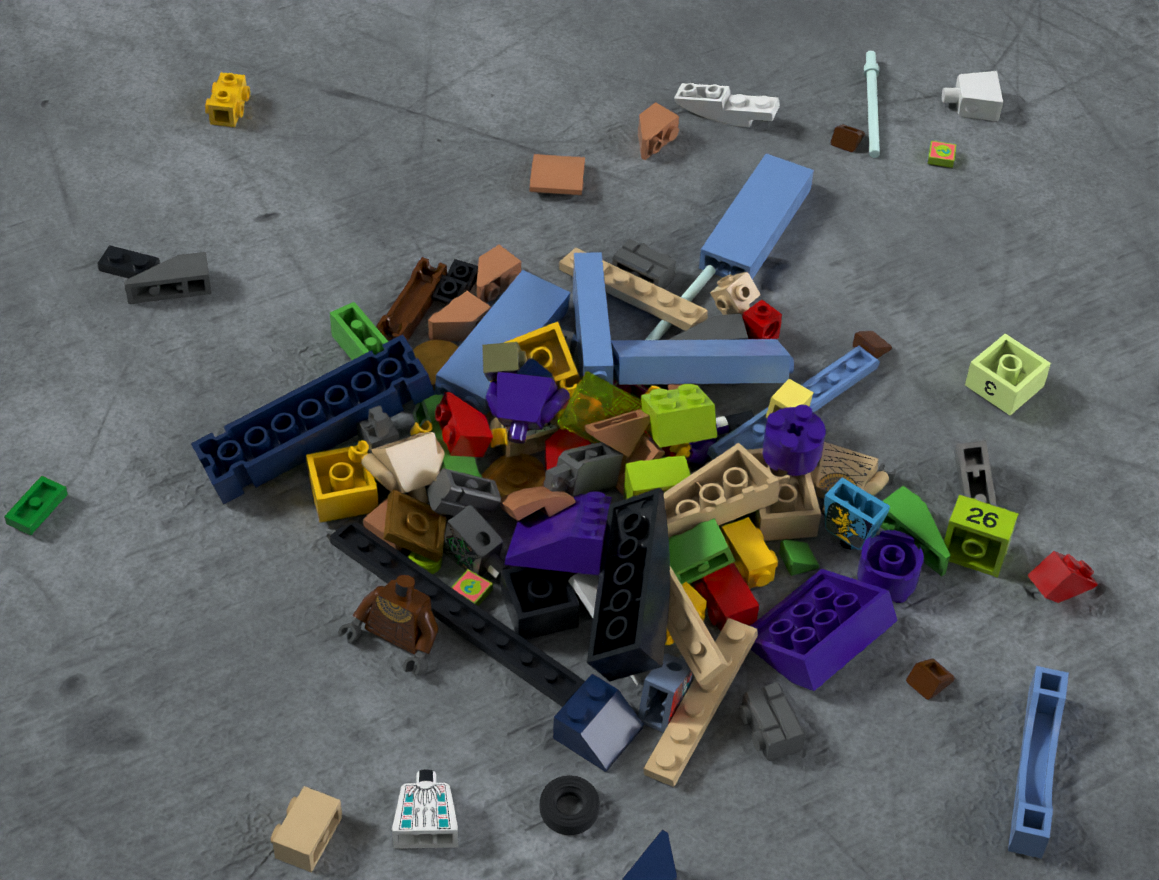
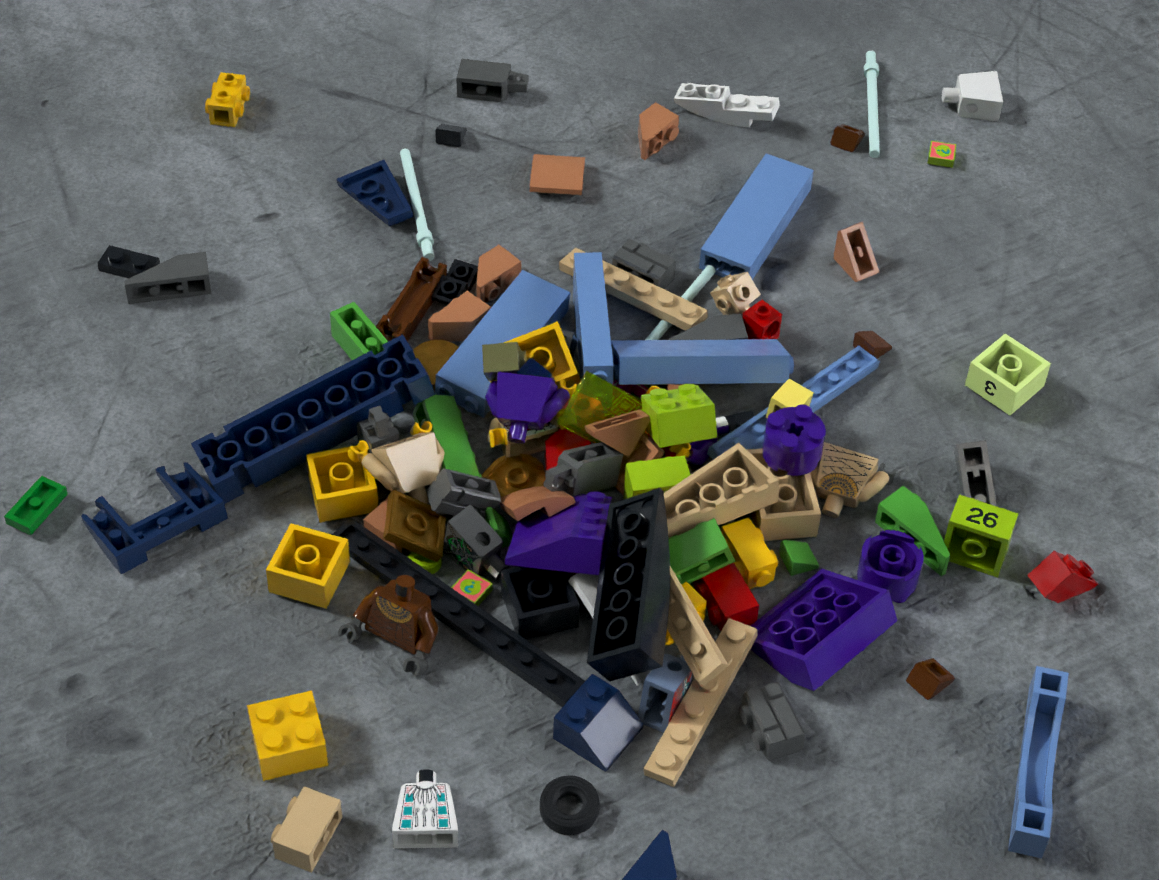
(127, 545): none -> dark blue wedge
(287, 735): none -> yellow brick
(308, 565): none -> yellow brick
(377, 192): none -> dark blue wing
(424, 236): none -> light aqua bar
(450, 135): none -> black slope
(462, 427): red slope -> none
(488, 80): none -> dark grey hinge
(499, 525): none -> bright green slope
(853, 514): dark azure torso -> none
(855, 252): none -> nougat slope

